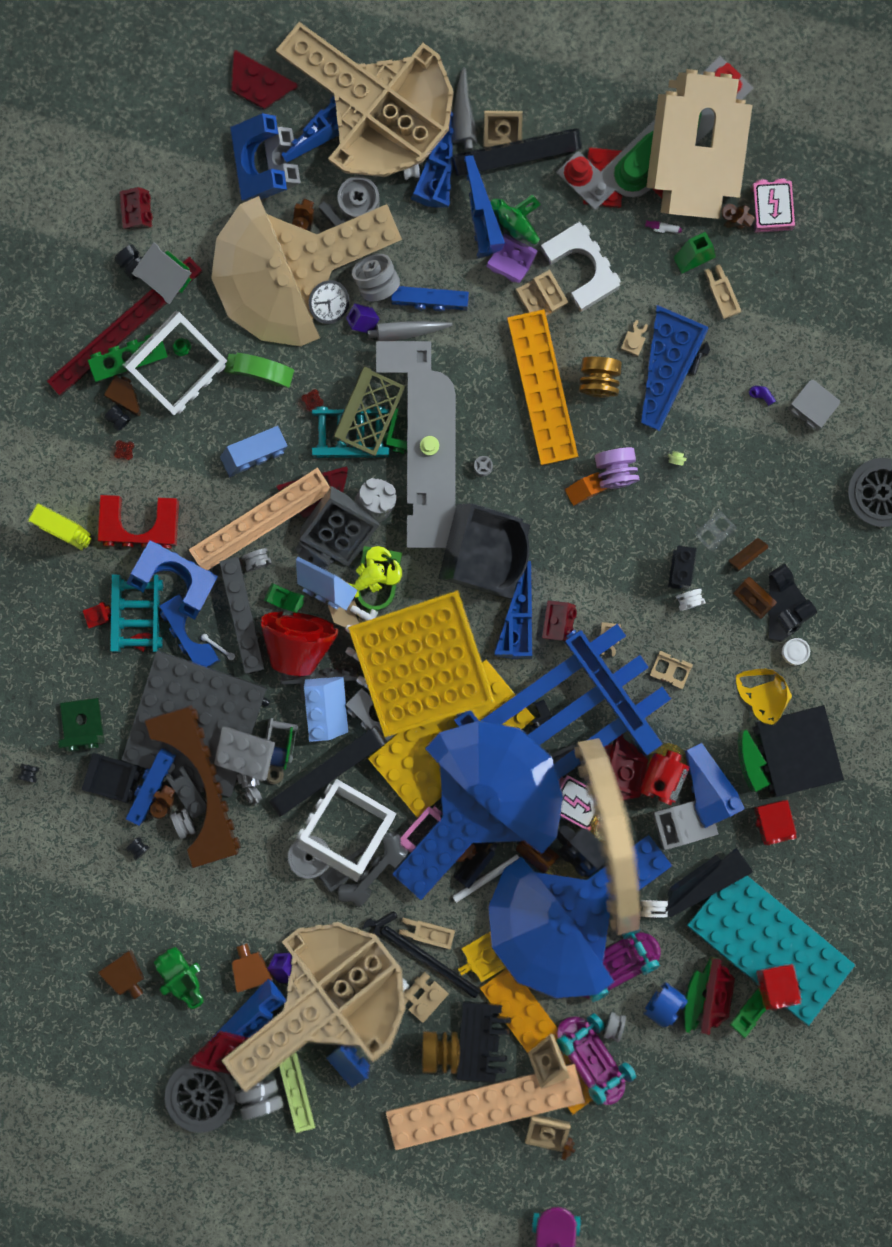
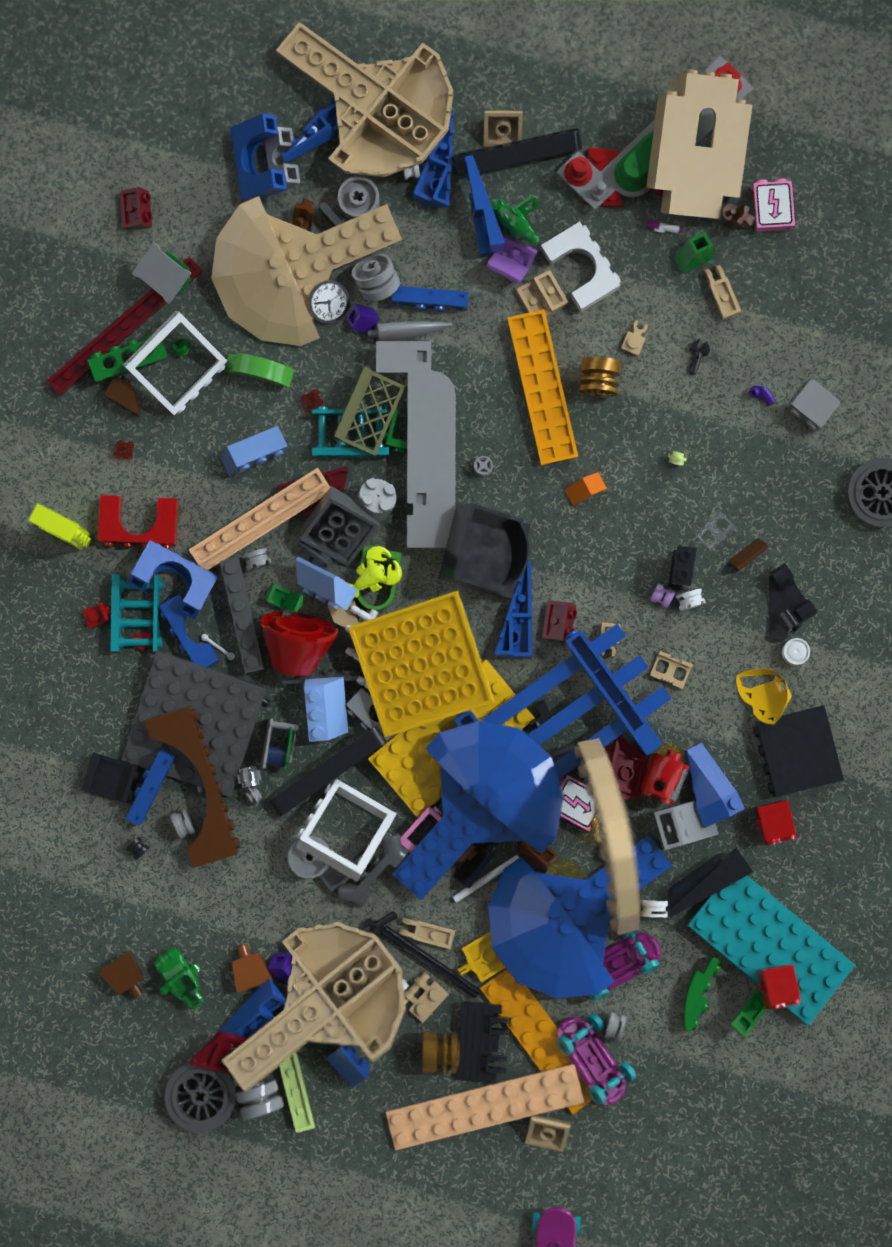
(28, 773): black wheel -> none
(85, 735): dark green bracket -> none
(117, 417): black wheel -> none
(128, 259): black wheel -> none
(162, 802): reddish brown hips -> none
(188, 793): dark grey hinge -> none
(244, 753): light grey plate -> none
(258, 82): dark red wing -> none
(278, 779): dark tan plate -> none
(429, 445): yellowish green plate -> none
(463, 122): light grey piece -> none
(548, 1062): tan slope -> none
(568, 1148): reddish brown piece -> none
(581, 850): black hinge -> none
(617, 469): lavender wheel -> none
(658, 594): none -> lavender wheel
(665, 1005): blue brick -> none
(671, 356): blue wing -> none
(718, 996): dark red wing -> none
(750, 762): green slope -> none
(755, 597): reddish brown slope -> none

